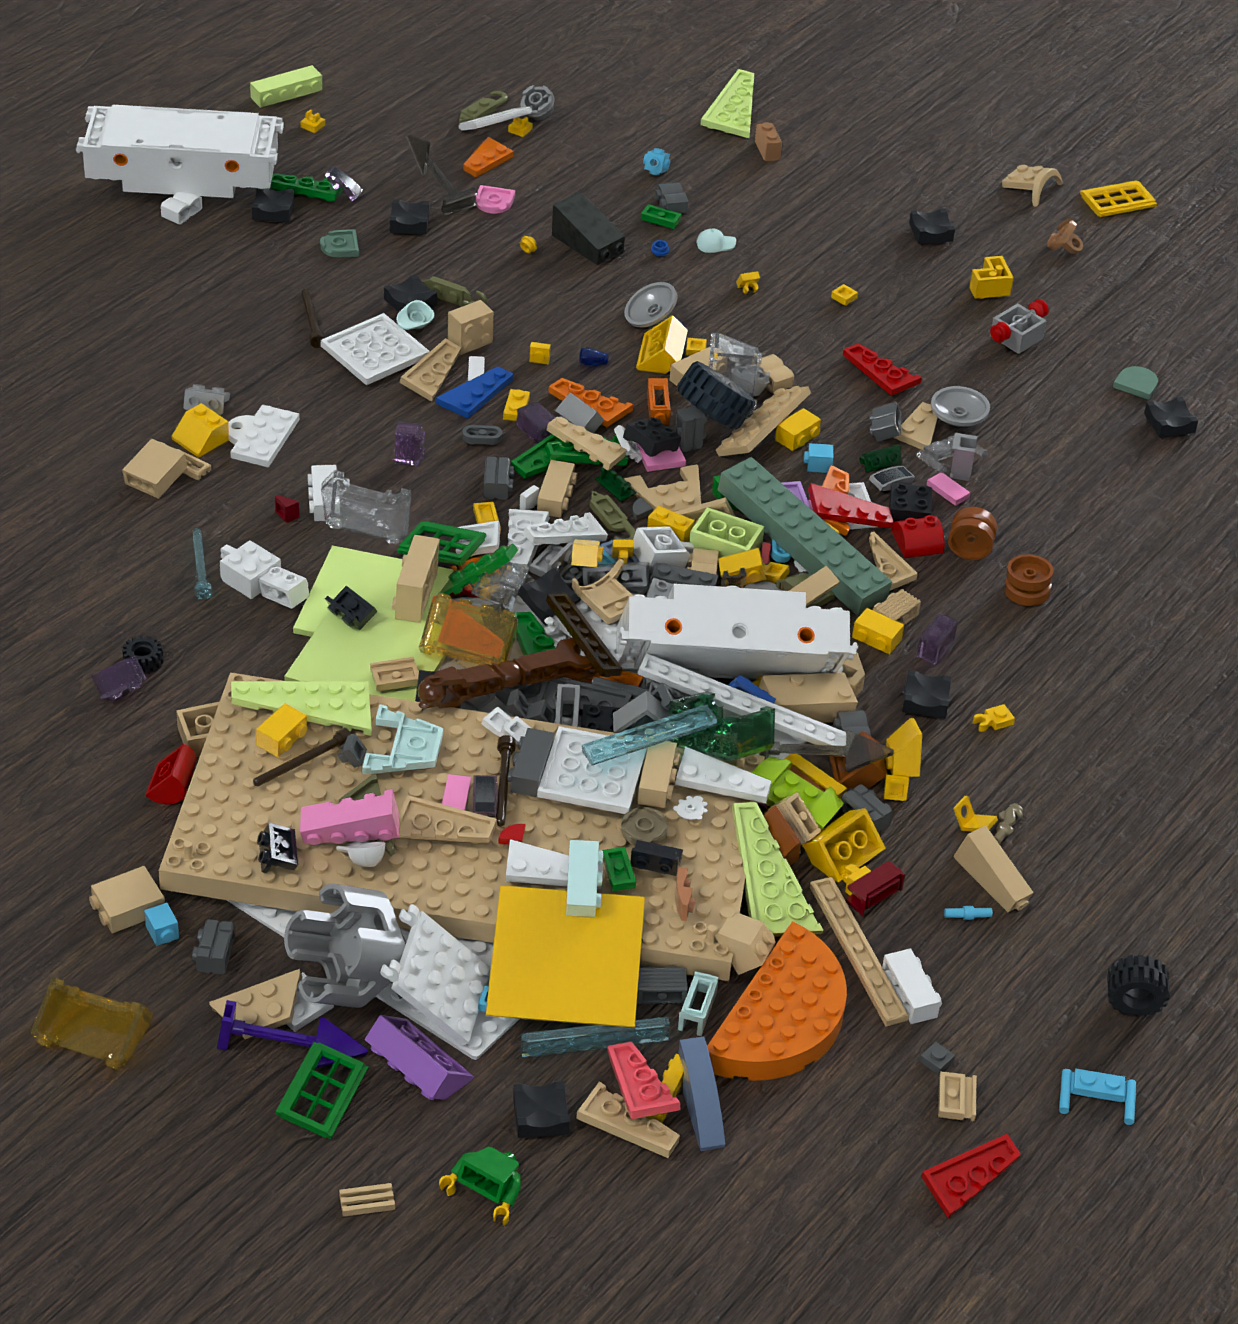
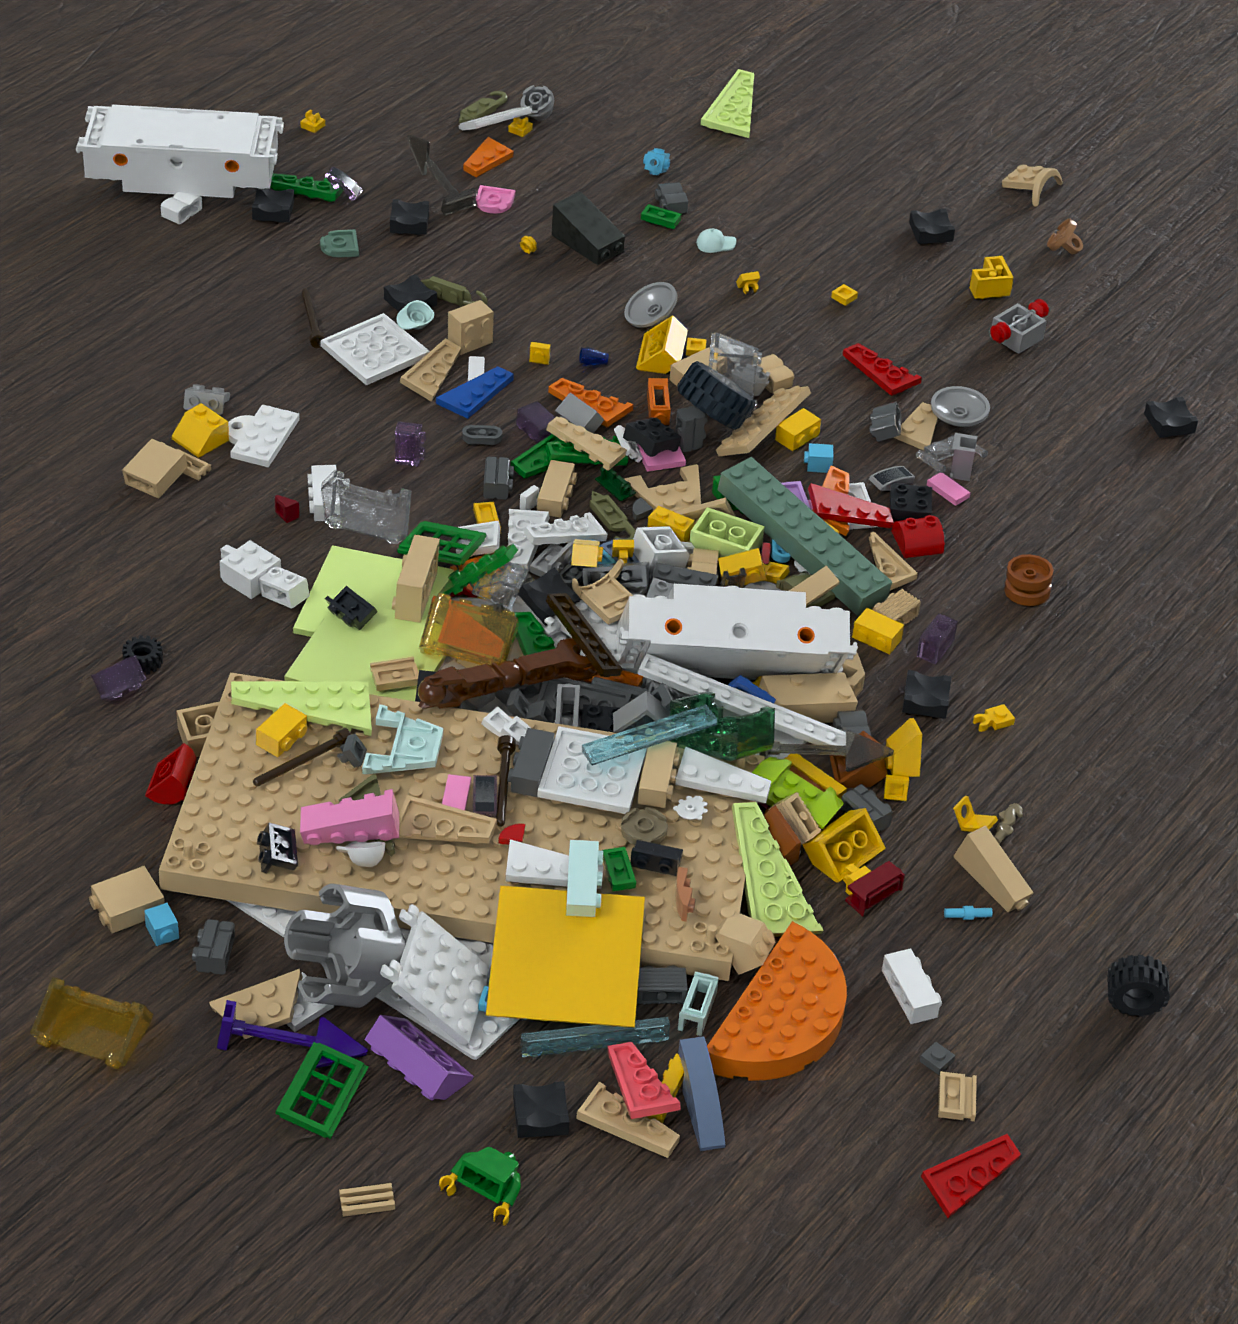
(203, 588): clear light blue piece -> none
(286, 86): yellowish green brick -> none
(515, 400): yellow plate -> none
(660, 248): blue plate -> none
(768, 141): medium nougat brick -> none
(859, 951): tan tile -> none
(881, 458): dark green hinge -> none
(972, 533): dark orange wheel -> none
(1098, 1086): medium azure plate -> none
(1121, 188): yellow piece -> none
(1137, 381): sand green tile -> none

